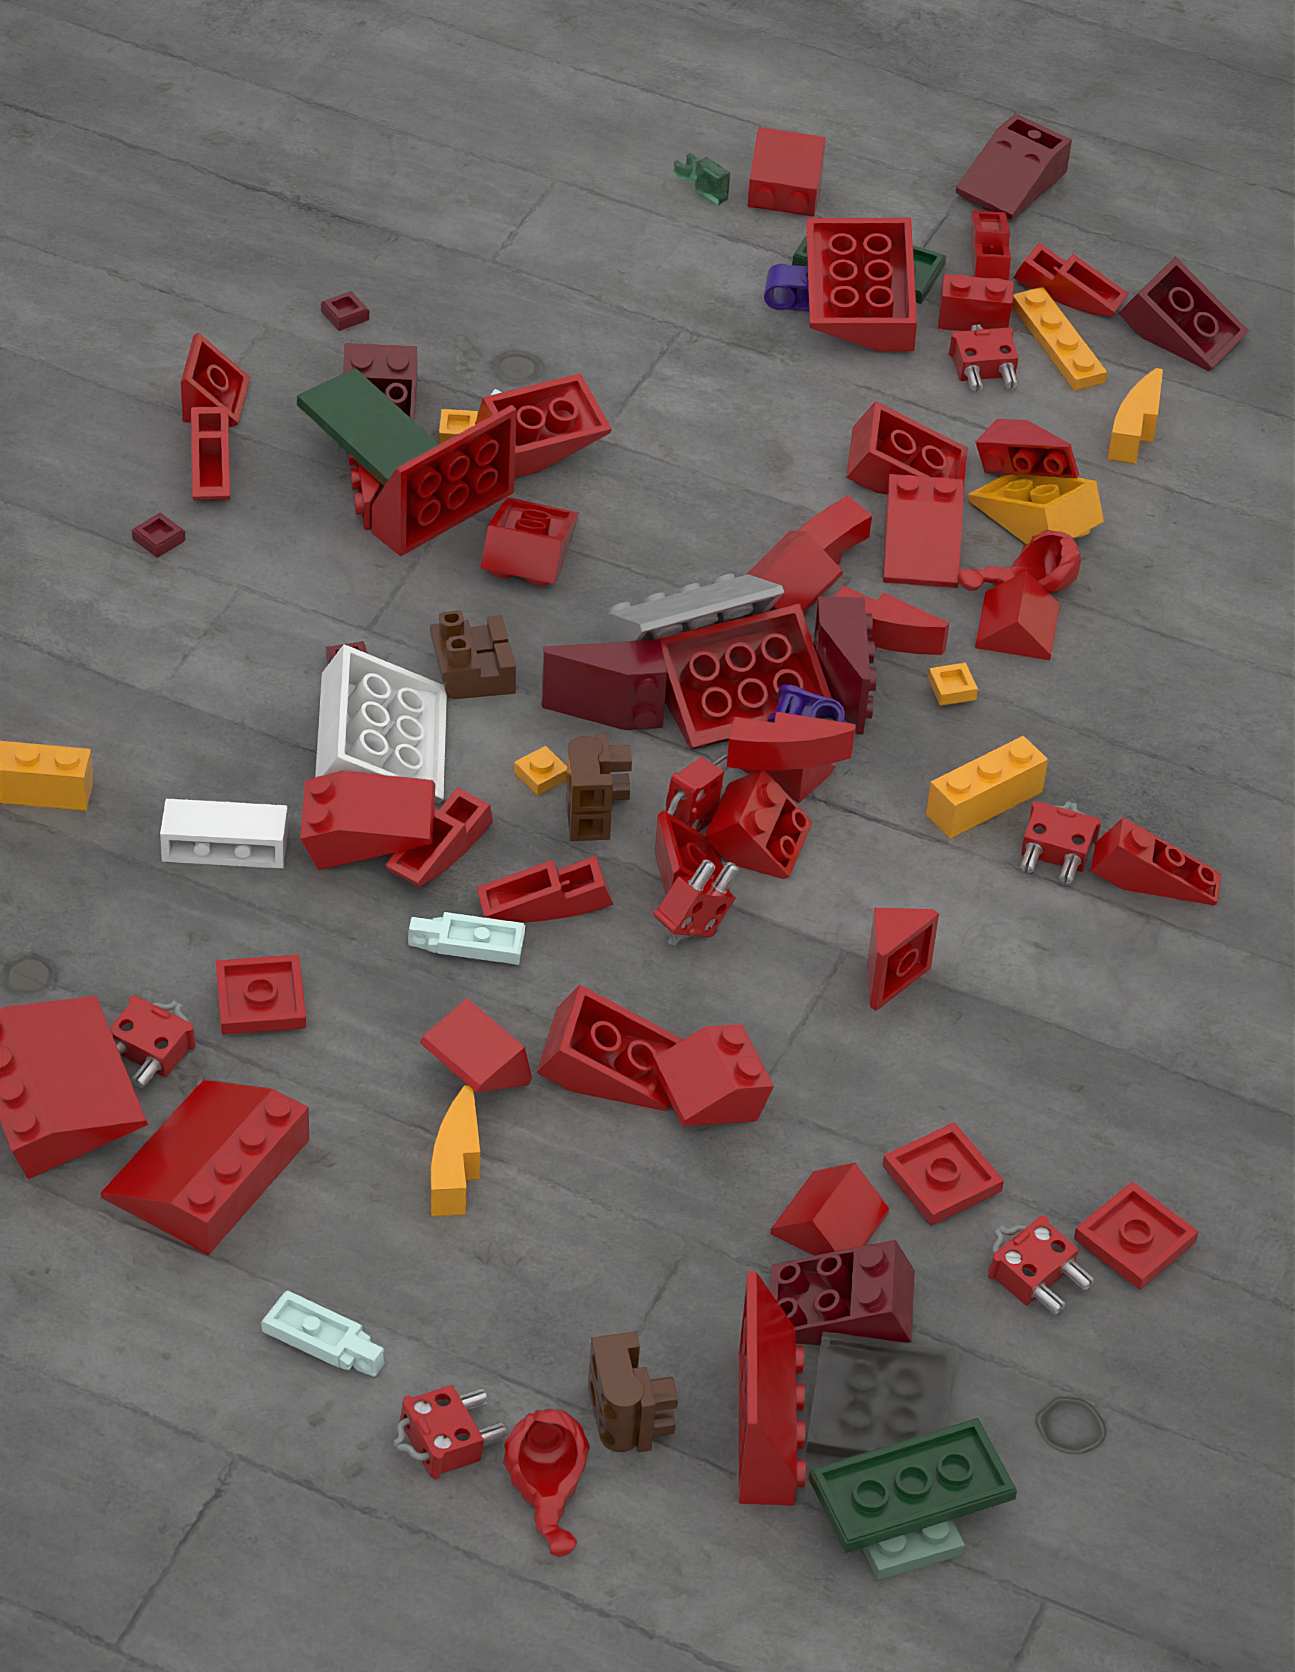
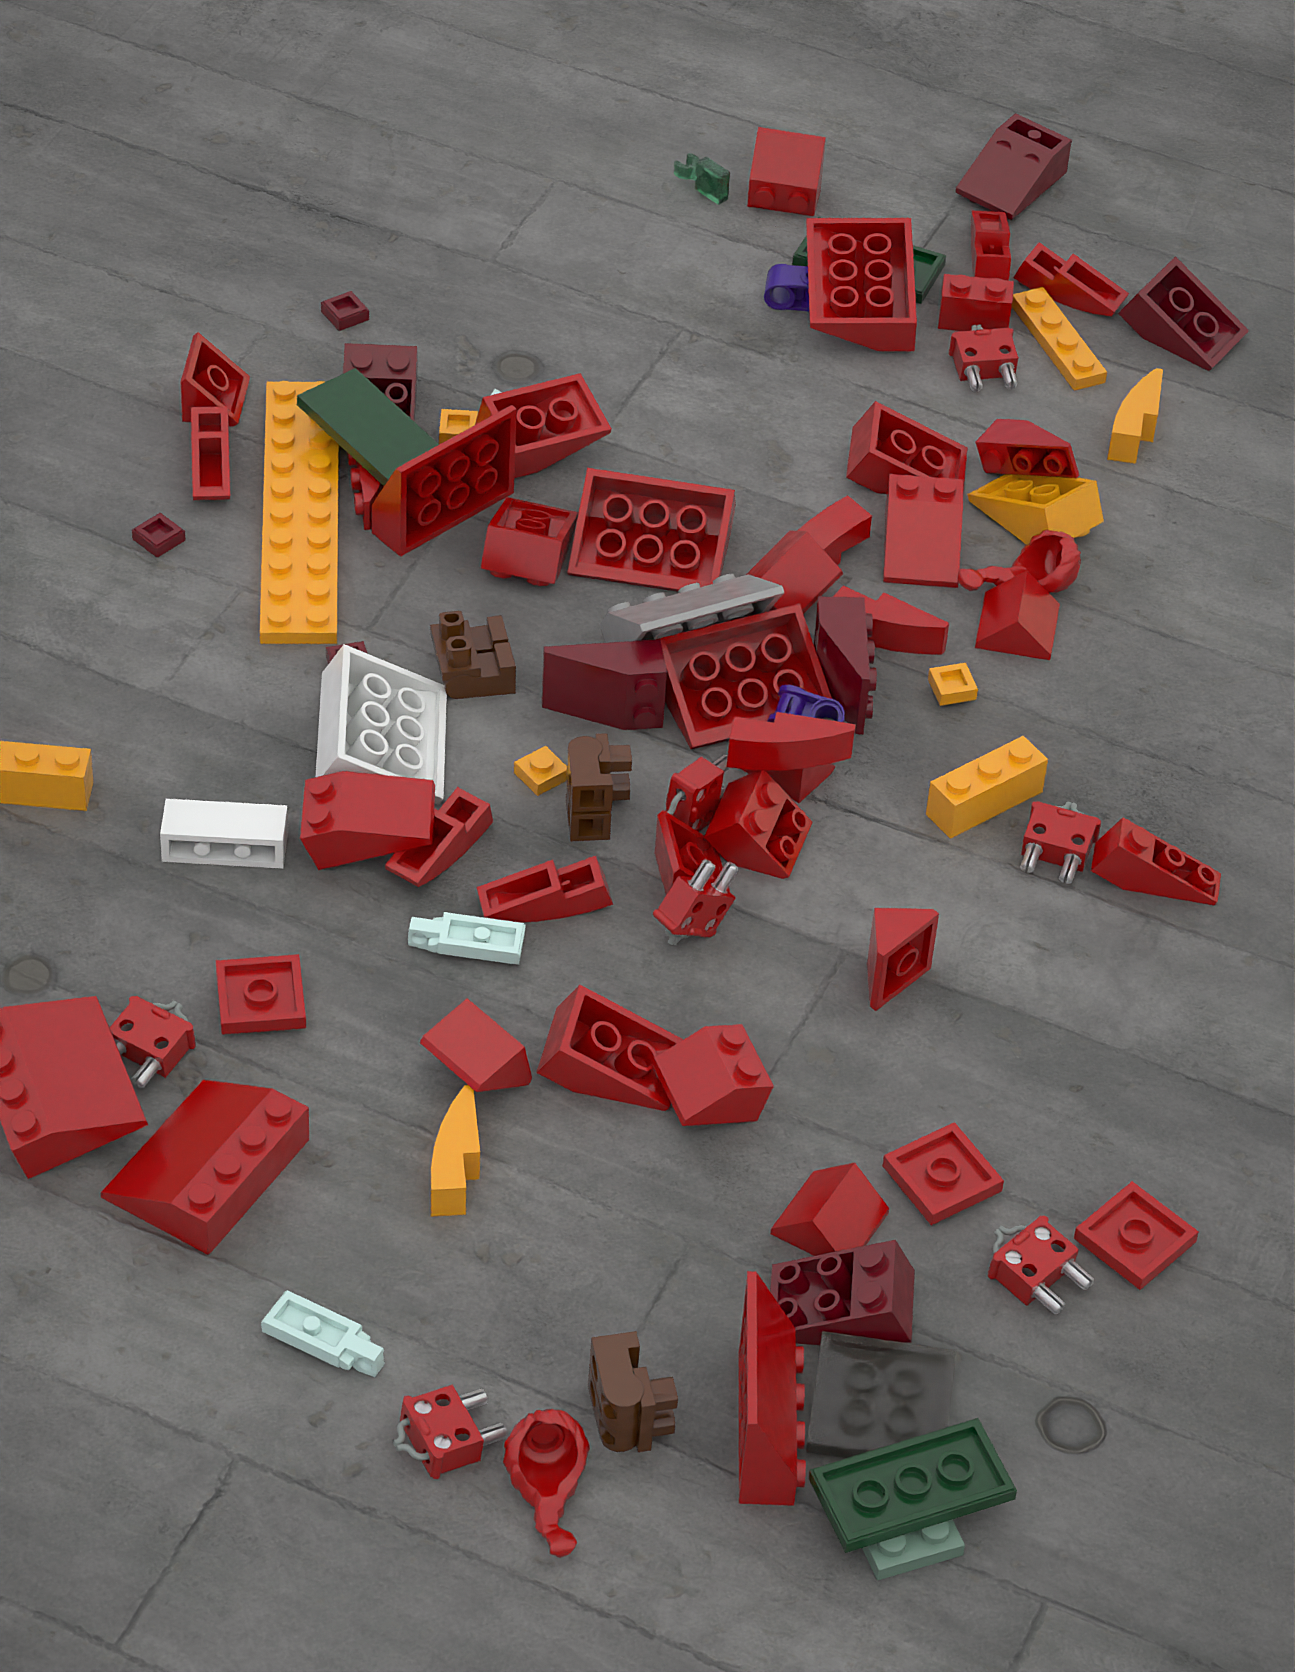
(298, 523): none -> light orange plate
(651, 531): none -> red slope

